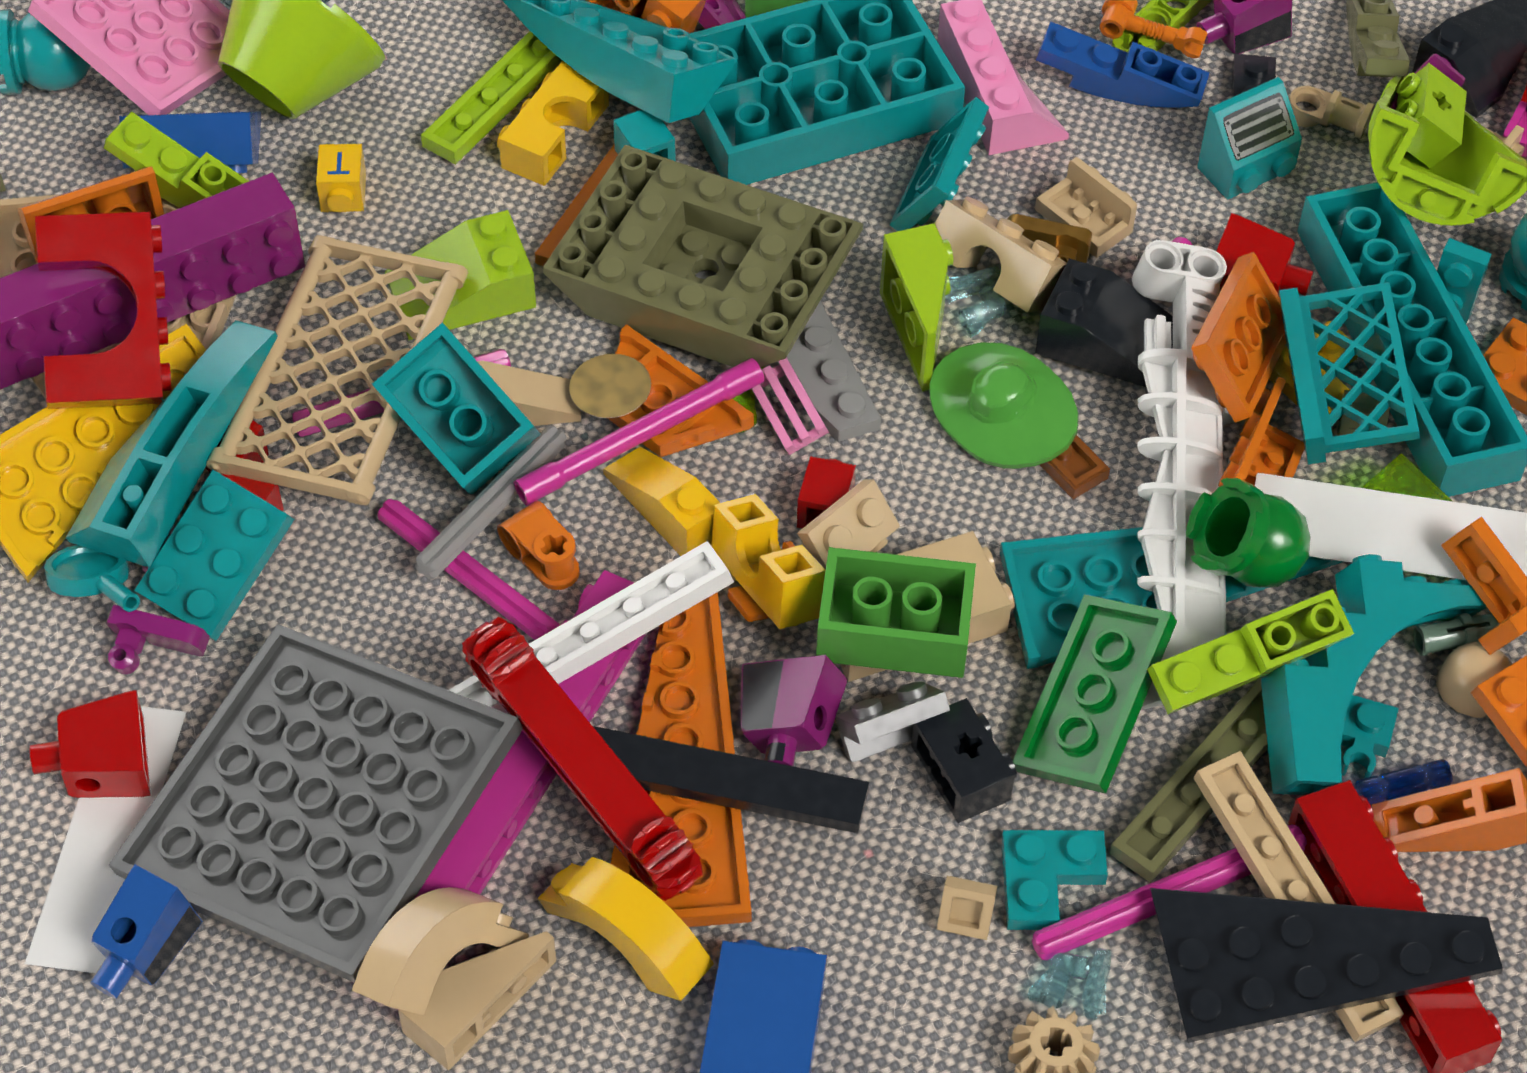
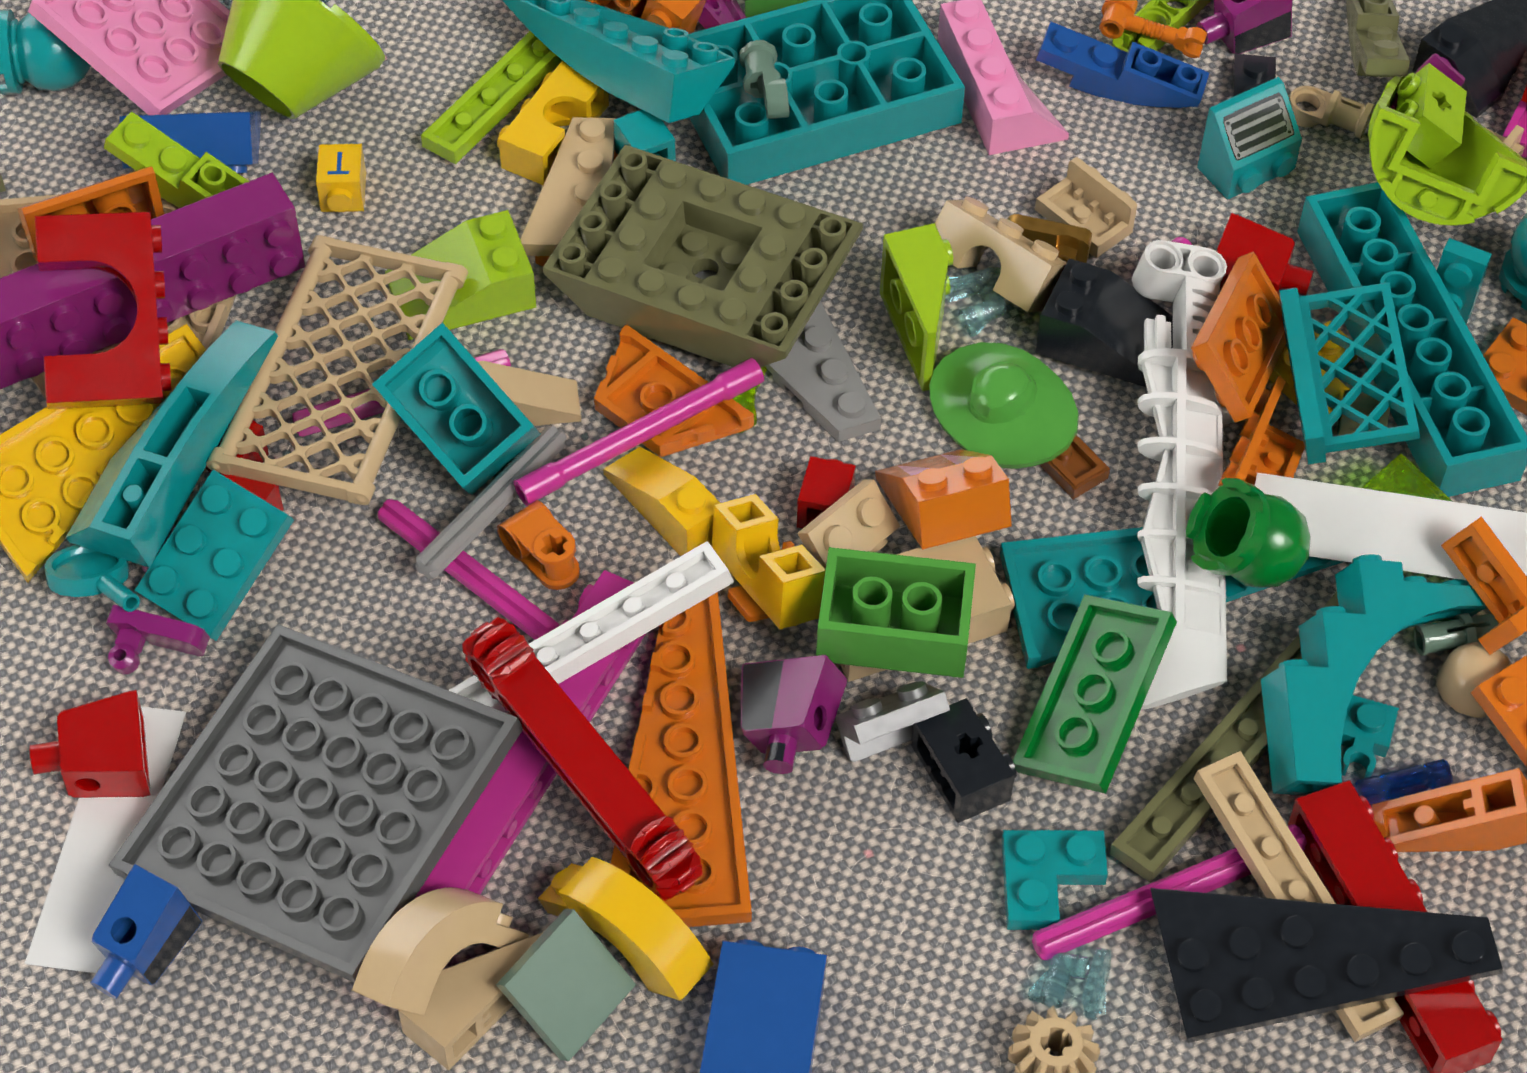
(566, 984): none -> sand green tile
(575, 174): none -> tan wing
(610, 385): pearl gold sticker -> none
(741, 781): black tile -> none
(763, 79): none -> sand green connector
(771, 377): bright pink tile -> none
(940, 165): teal plate -> none
(949, 496): none -> orange slope
(966, 907): tan tile -> none
(1250, 652): lime slope -> none

